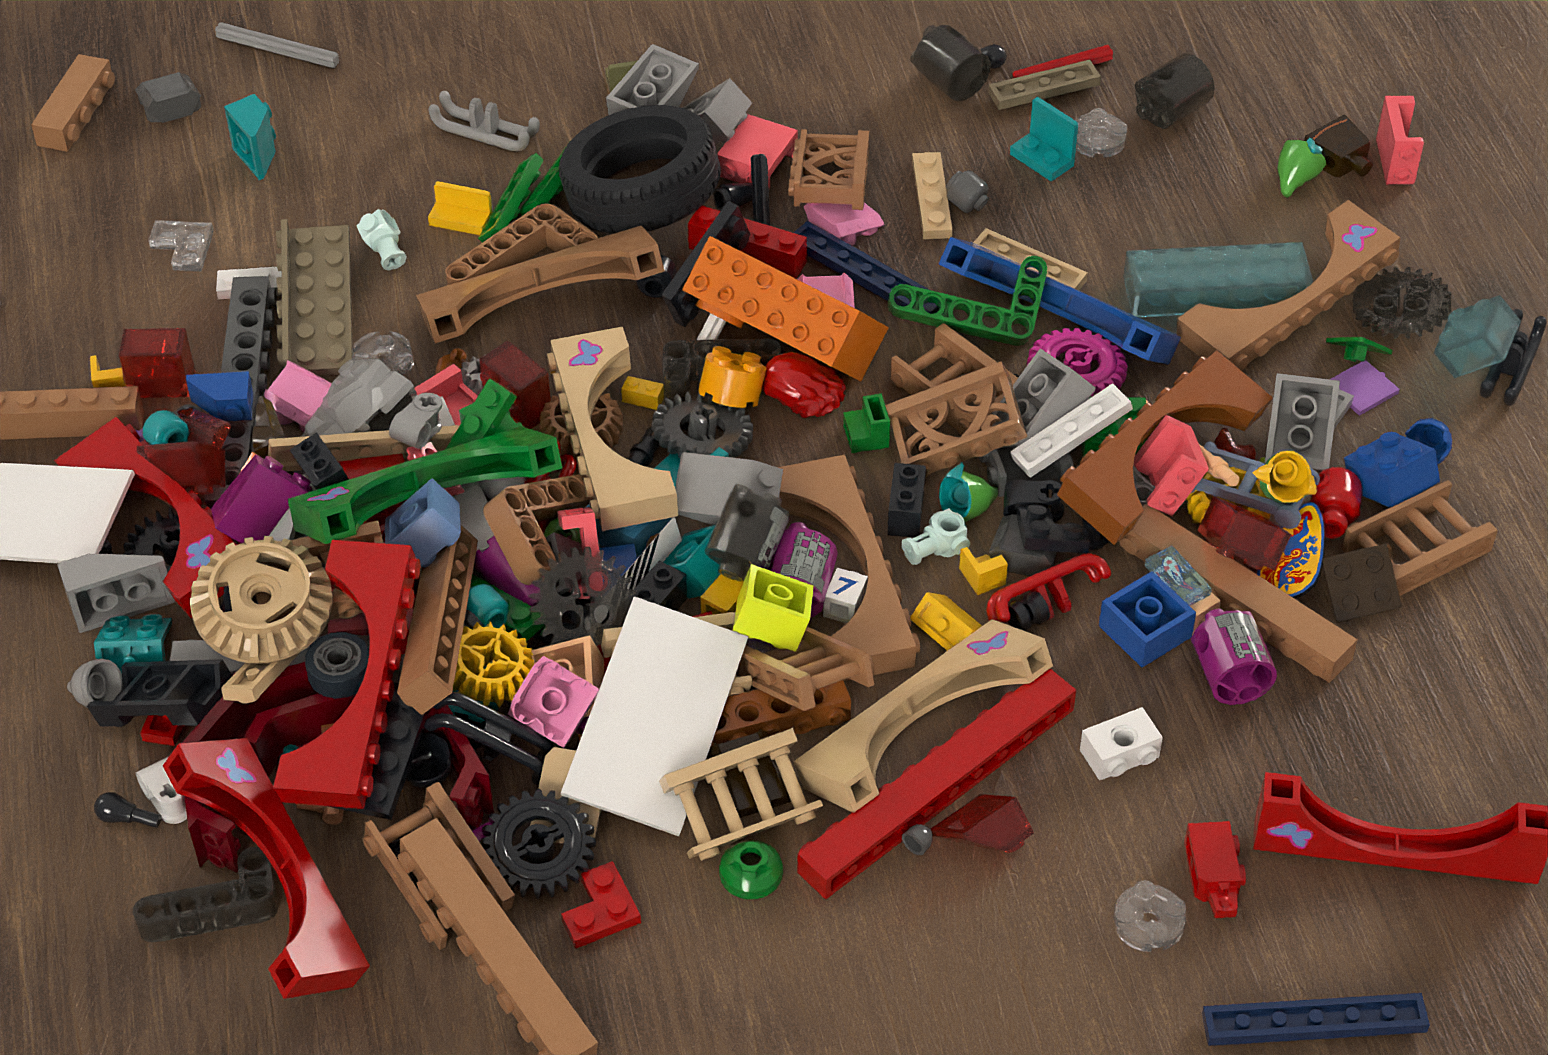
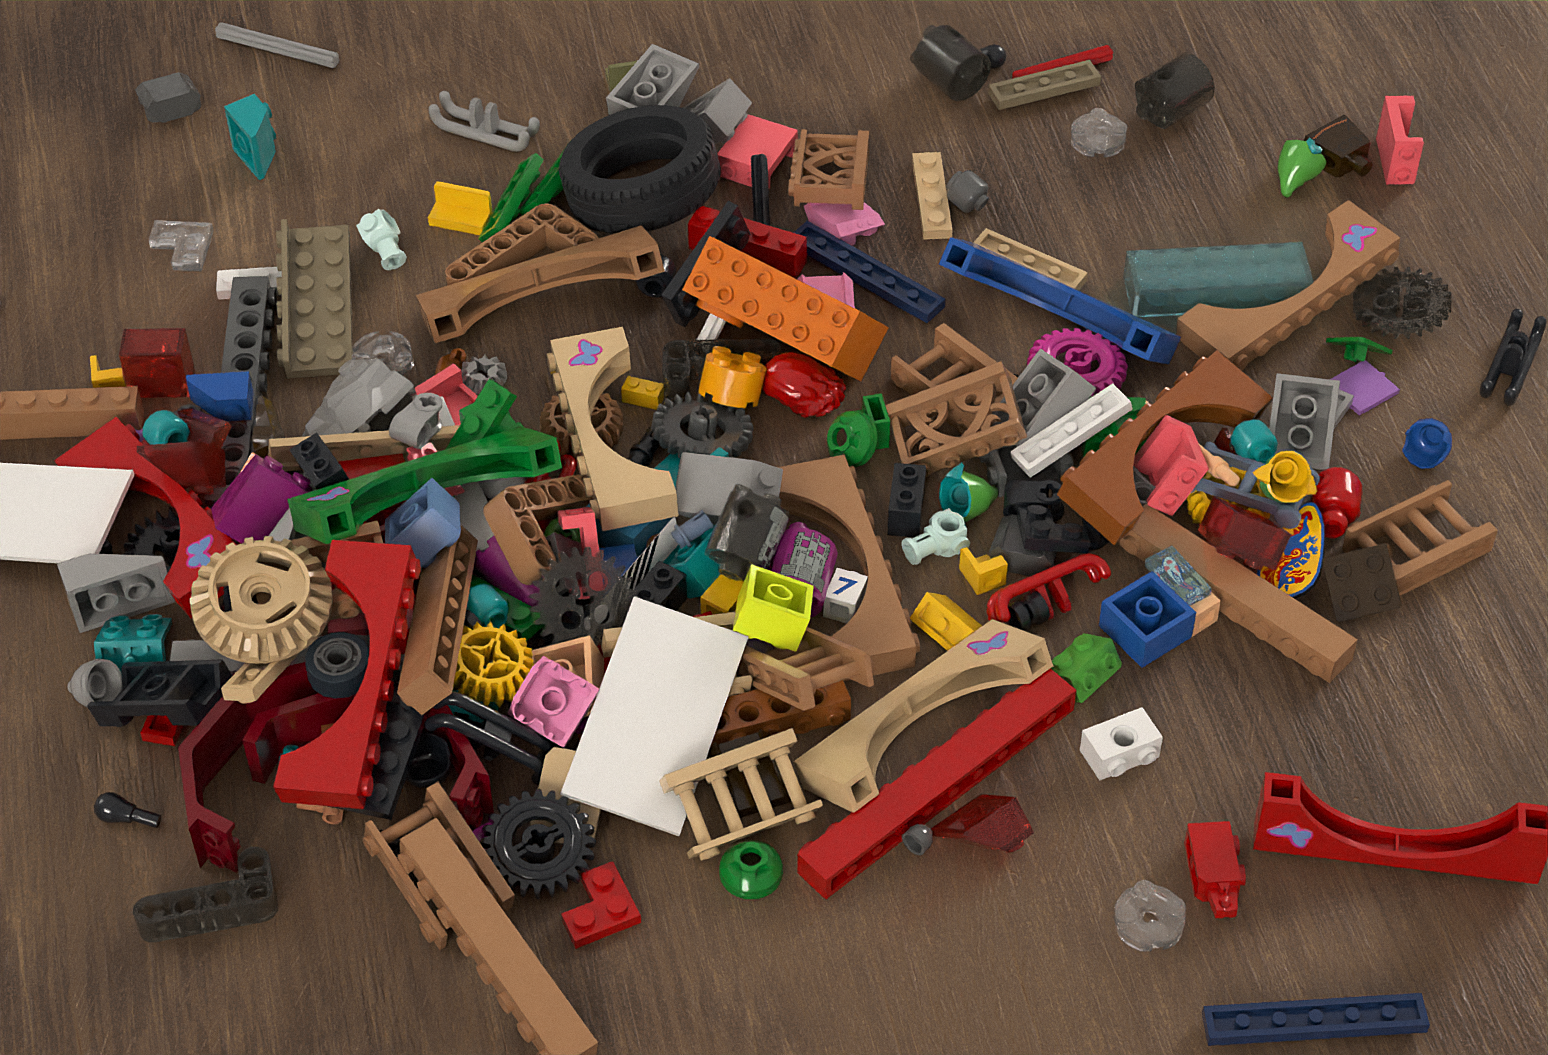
(73, 102): medium nougat brick -> none
(161, 792): white piece -> none
(231, 780): red arch -> none
(296, 394): bright pink slope -> none
(521, 377): clear red brick -> none
(691, 529): none -> sand blue pin
(736, 193): black cone -> none
(860, 439): none -> green piece
(976, 310): green beam -> none
(1051, 141): teal bracket -> none
(1087, 664): none -> bright green bracket
(1234, 656): magenta cylinder -> none
(1253, 440): none -> teal head
(1394, 468): blue brick -> none
(1477, 336): clear light blue brick -> none

